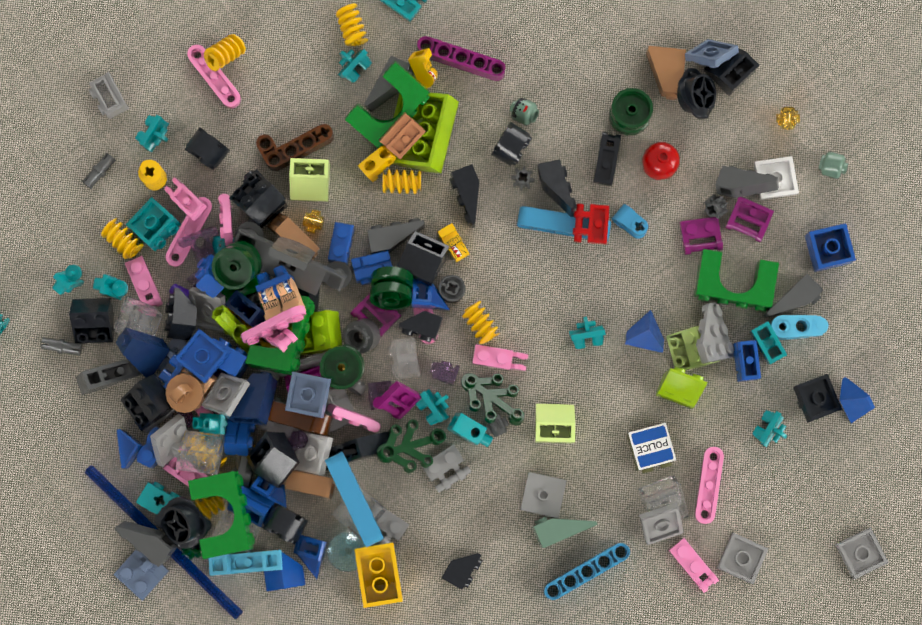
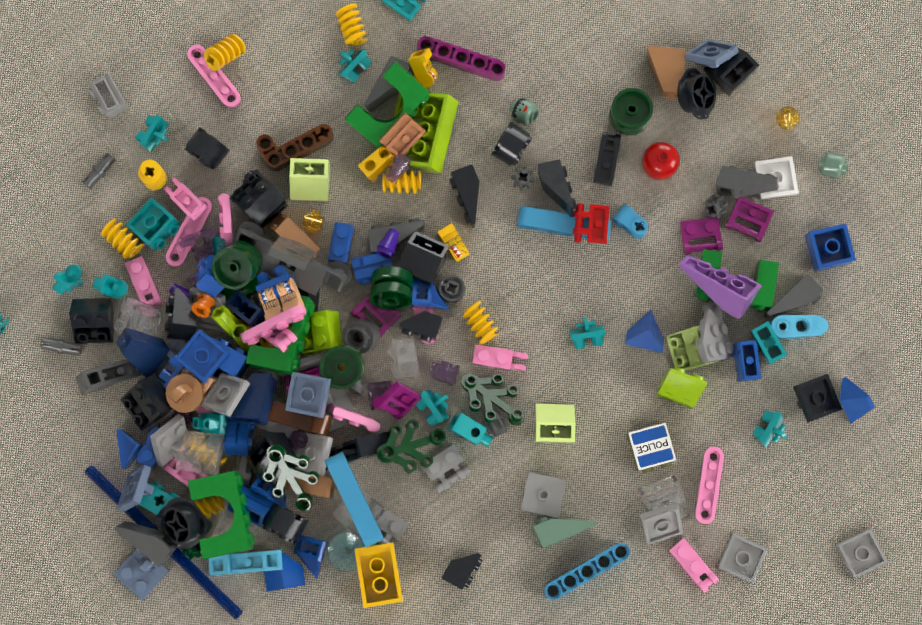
(135, 488): none -> sand blue hinge
(203, 305): none -> orange wheel
(290, 474): none -> plant
(388, 244): none -> dark purple cone
(399, 166): none -> cone
(726, 290): none -> medium lavender wedge

